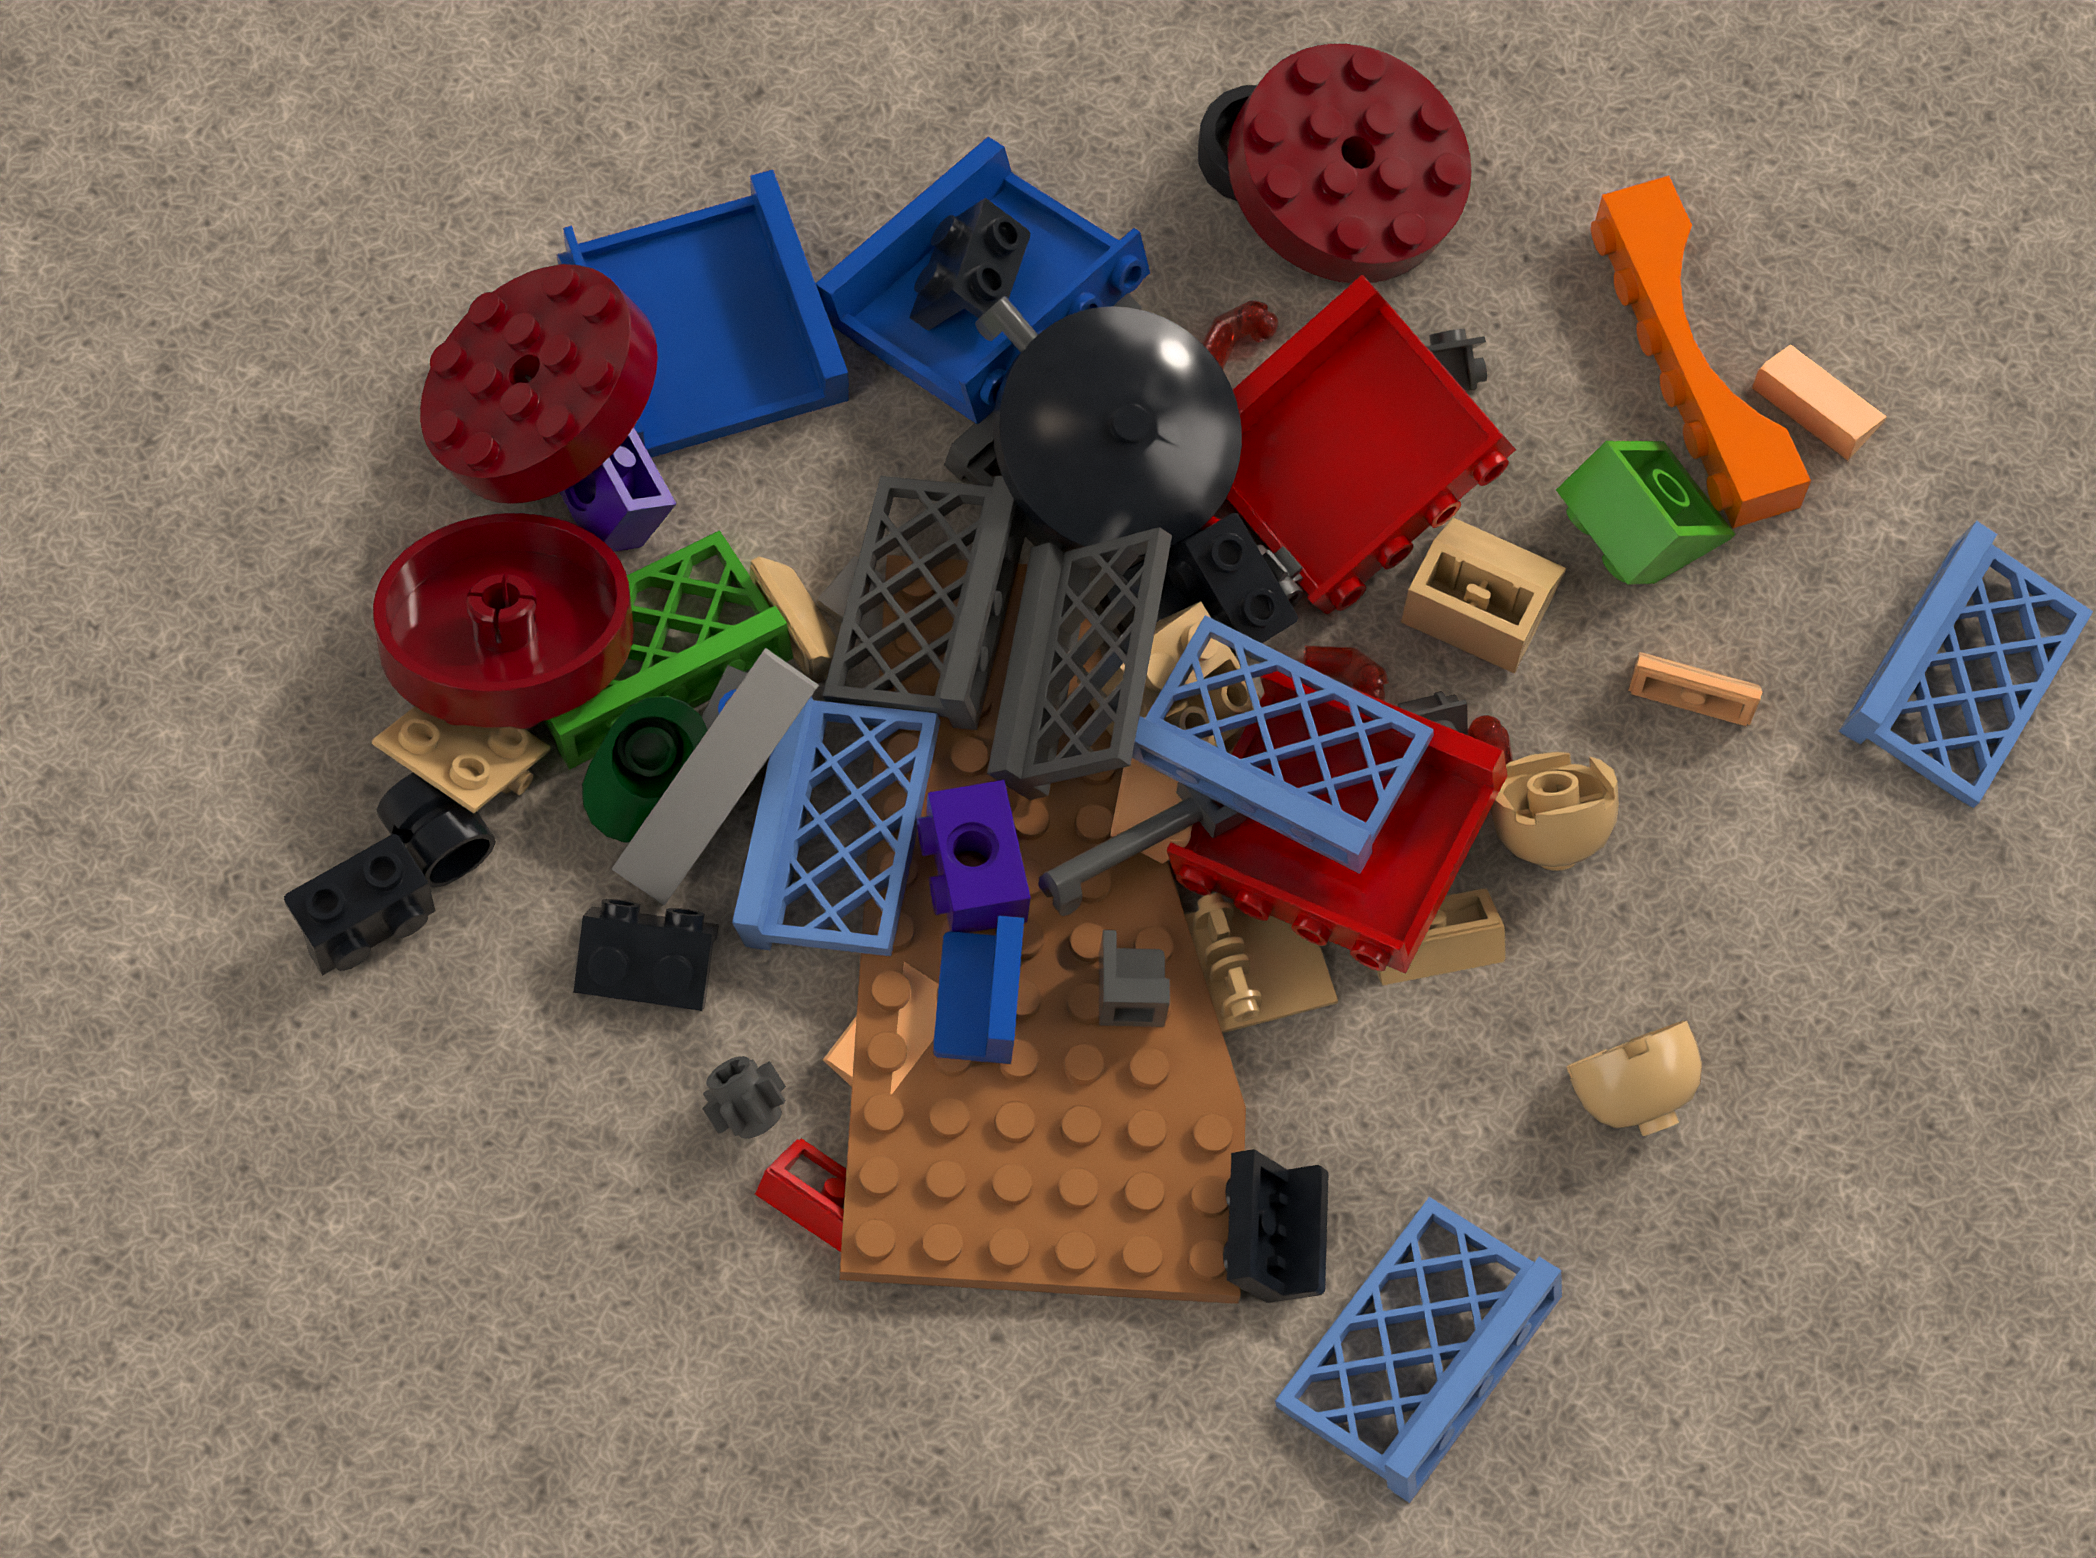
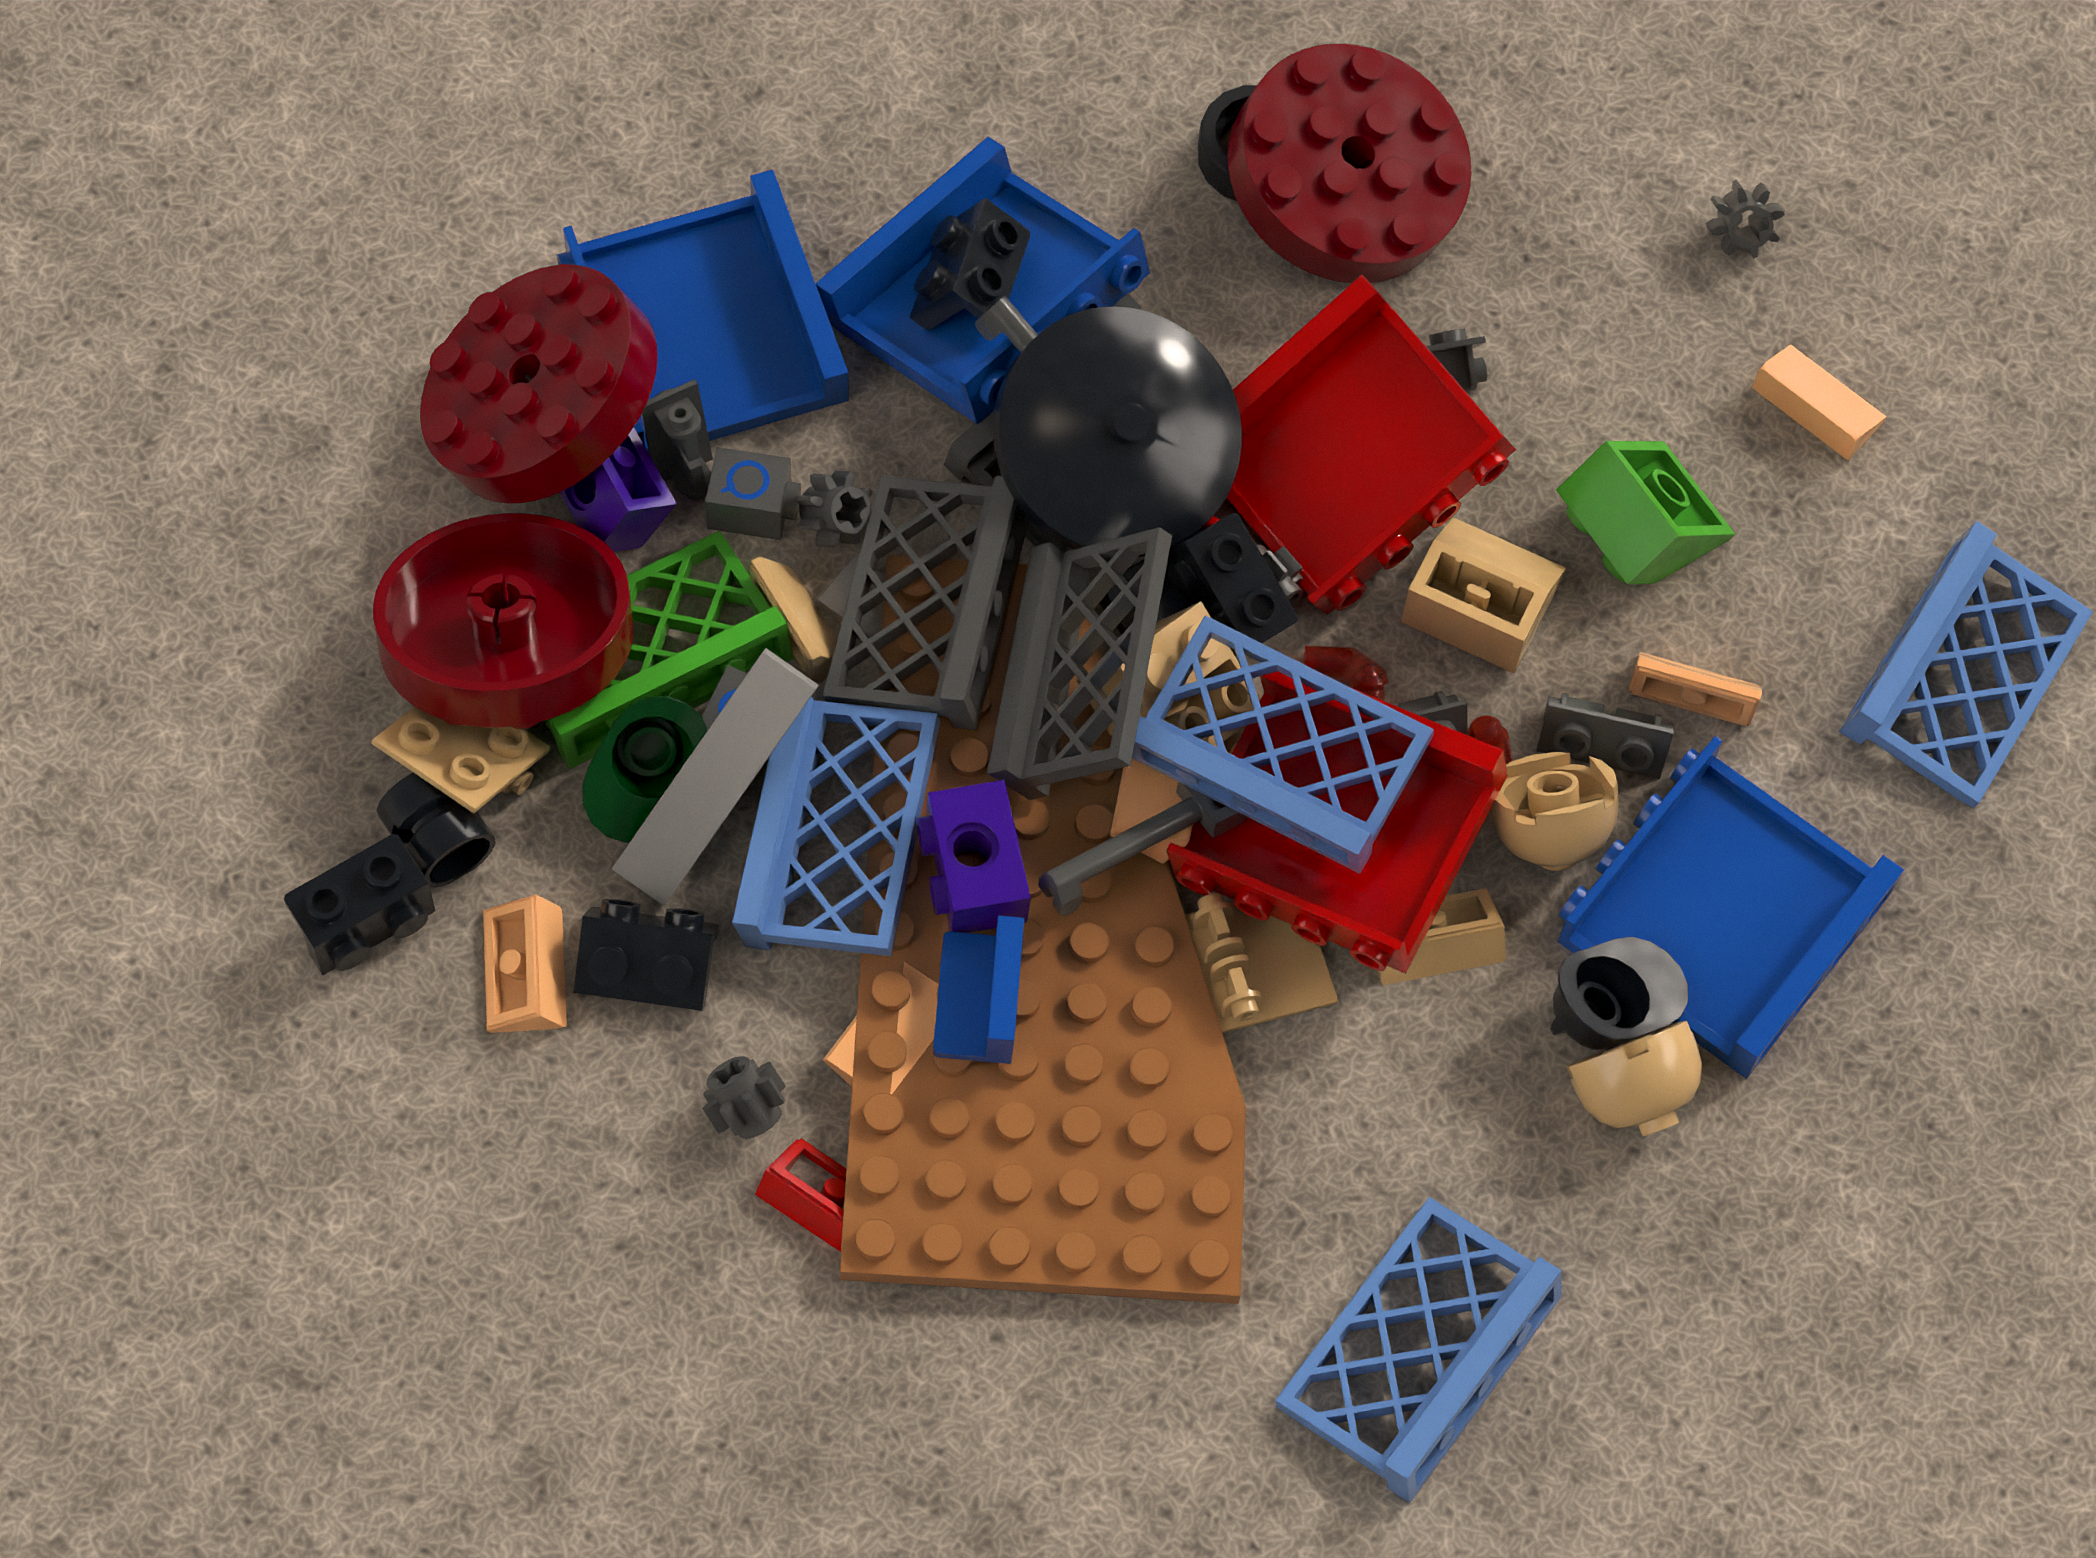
(524, 966): none -> light nougat slope
(679, 438): none -> dark grey hinge
(751, 493): none -> dark grey brick
(834, 508): none -> dark grey gear
(1131, 985): dark grey panel -> none
(1247, 319): clear red arm -> none
(1276, 1228): black bracket -> none
(1617, 993): none -> black piece
(1622, 741): none -> dark grey hinge
(1730, 216): none -> dark grey gear
(1737, 897): none -> blue panel
(1746, 455): orange arch -> none

